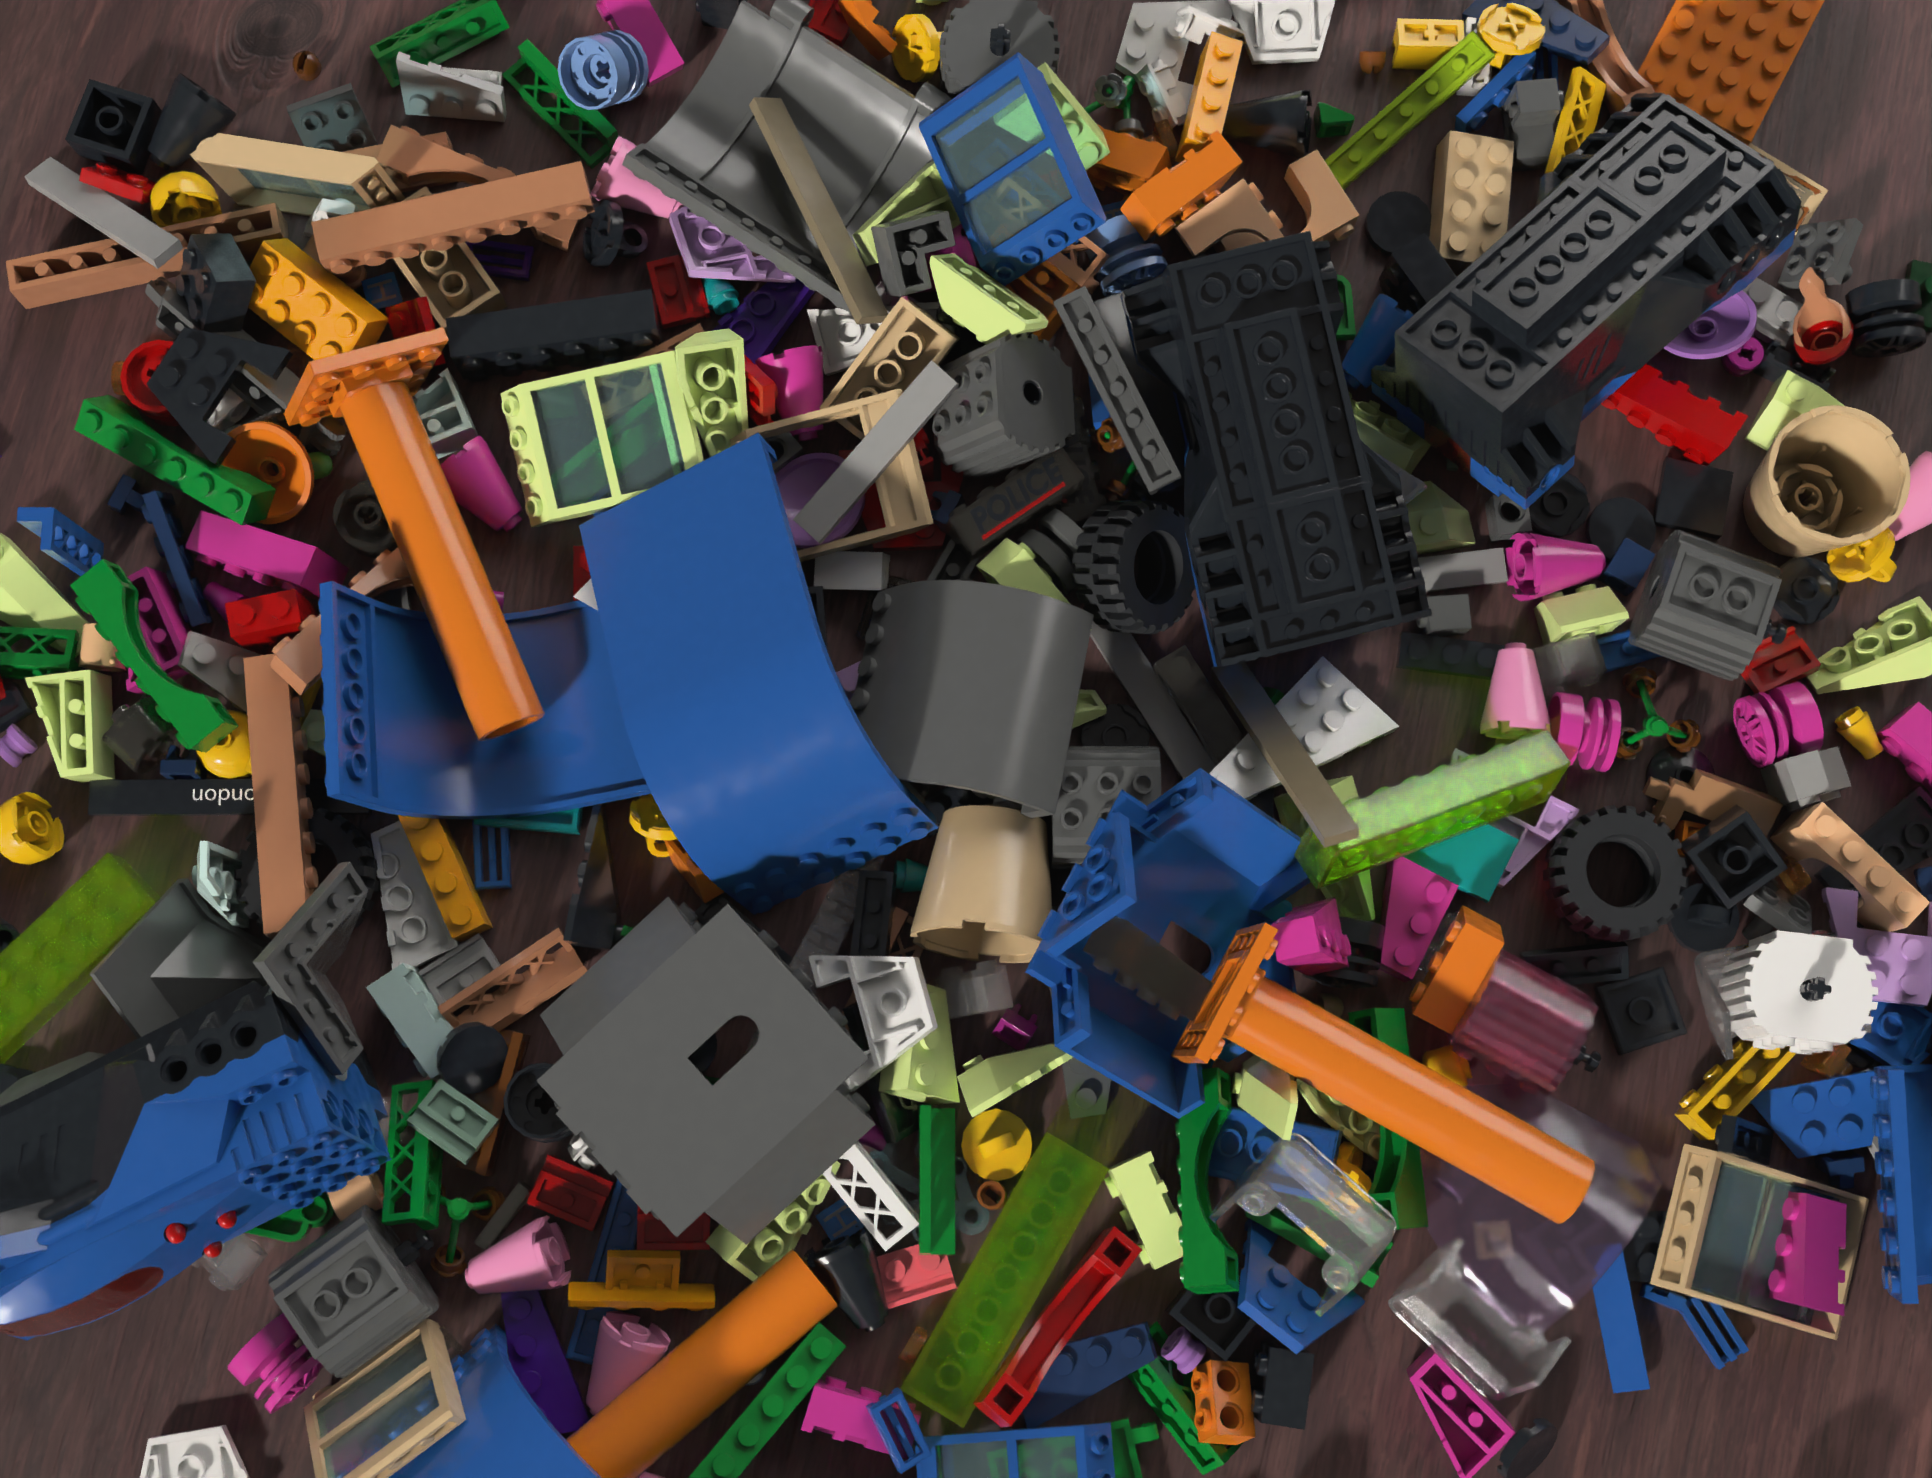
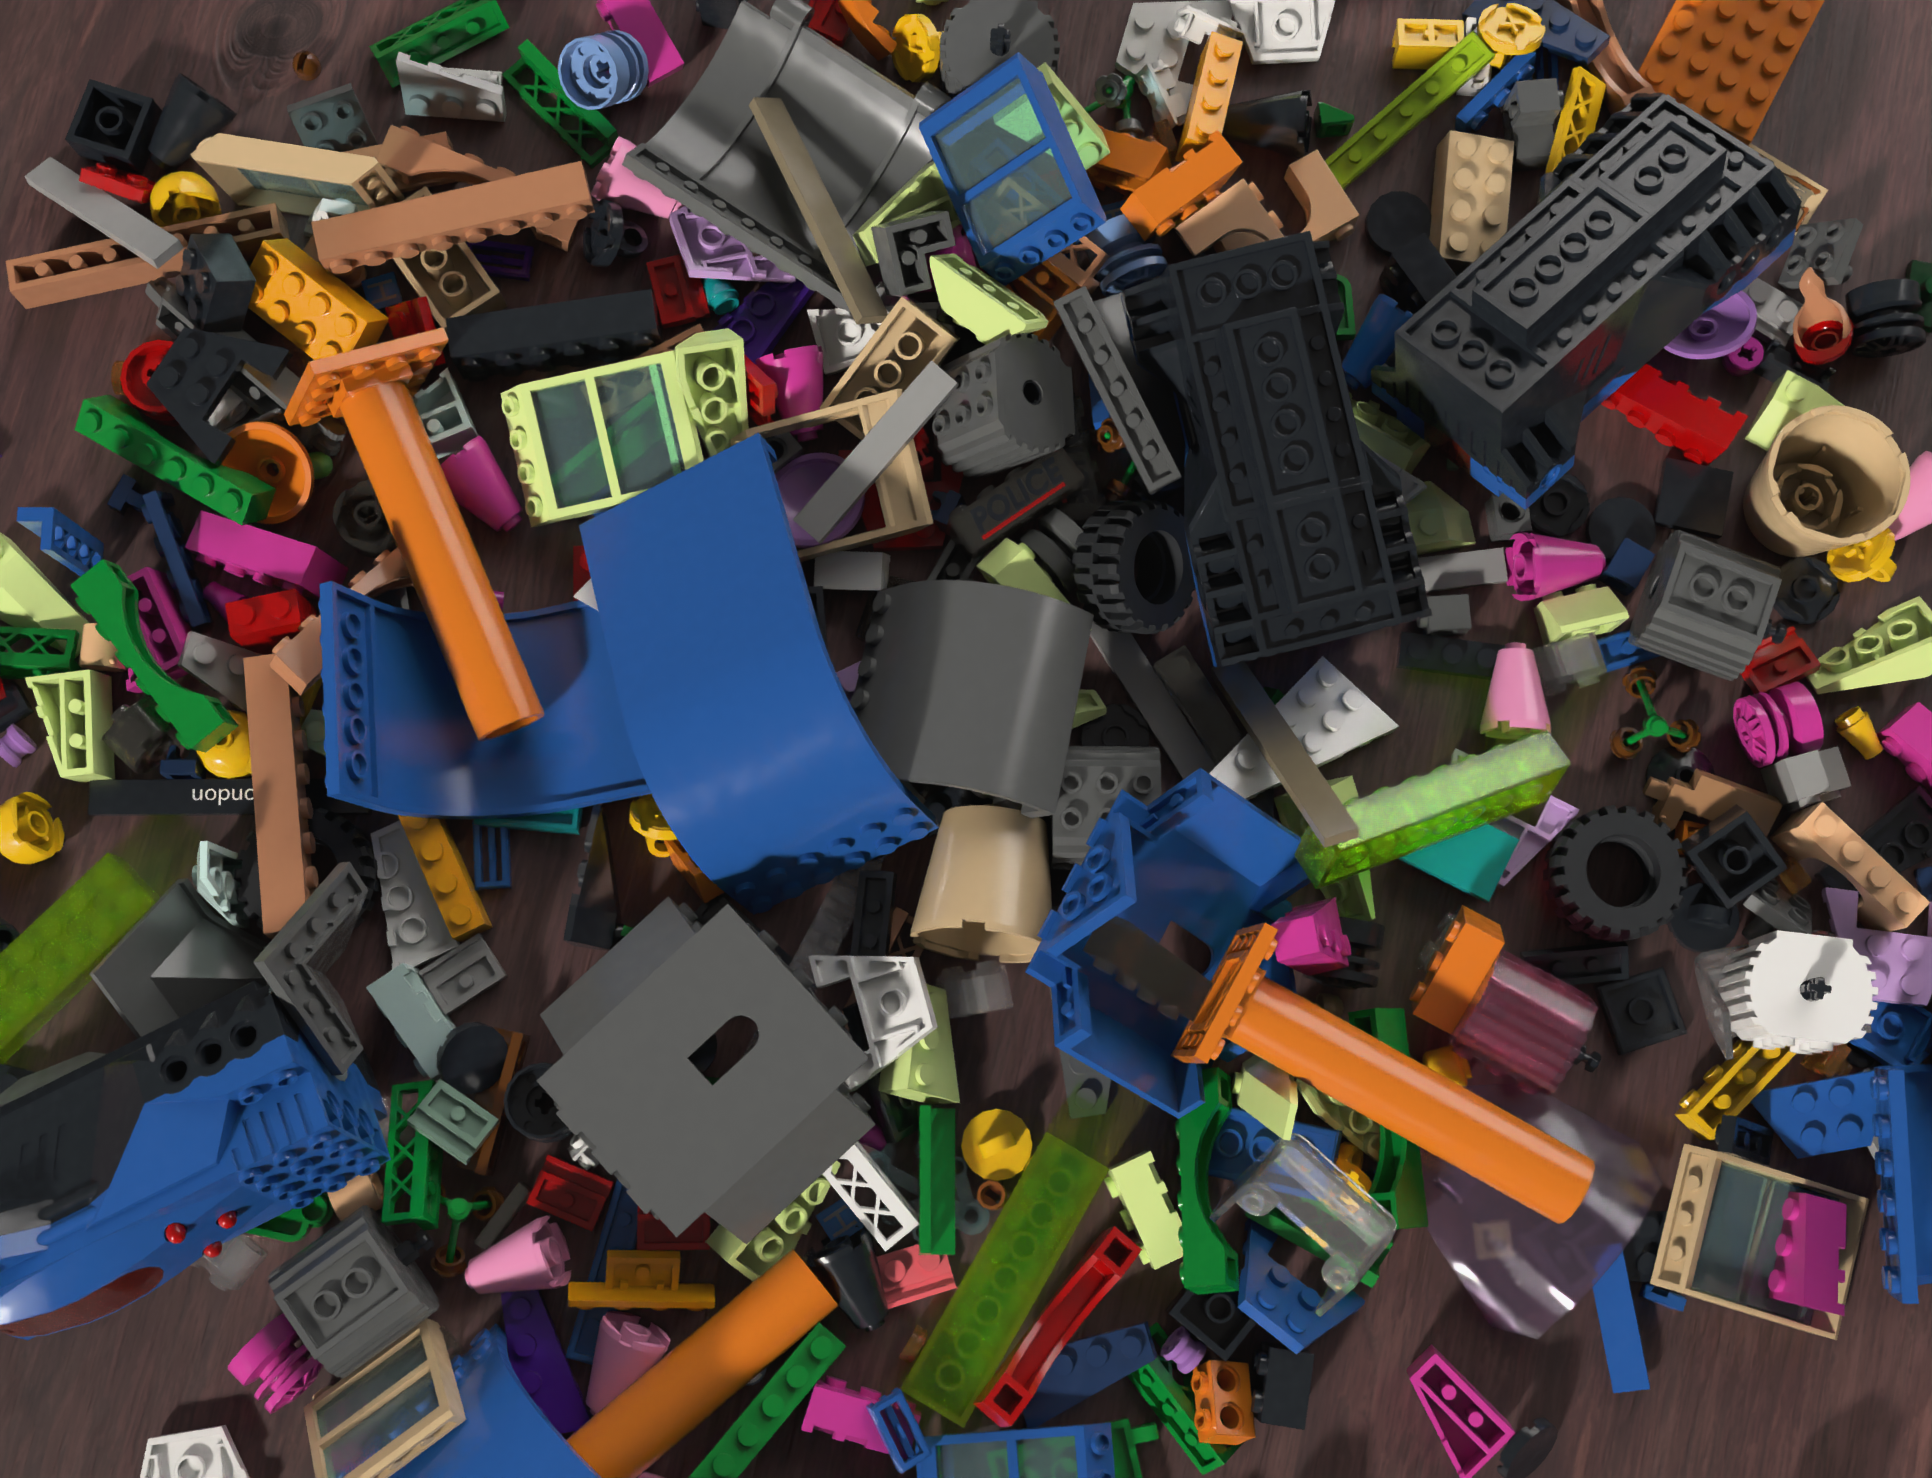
(518, 992): nougat fence -> none
(910, 875): teal cone -> none
(1003, 1074): yellowish green wedge -> none
(1015, 1029): magenta tile -> none
(1372, 61): dark orange hinge -> none
(1411, 915): dark pink wedge -> none
(1469, 1331): clear windscreen -> none
(1587, 731): dark pink wheel -> none
(1729, 1354): blue tile -> none
(1840, 1167): dark blue tile -> none

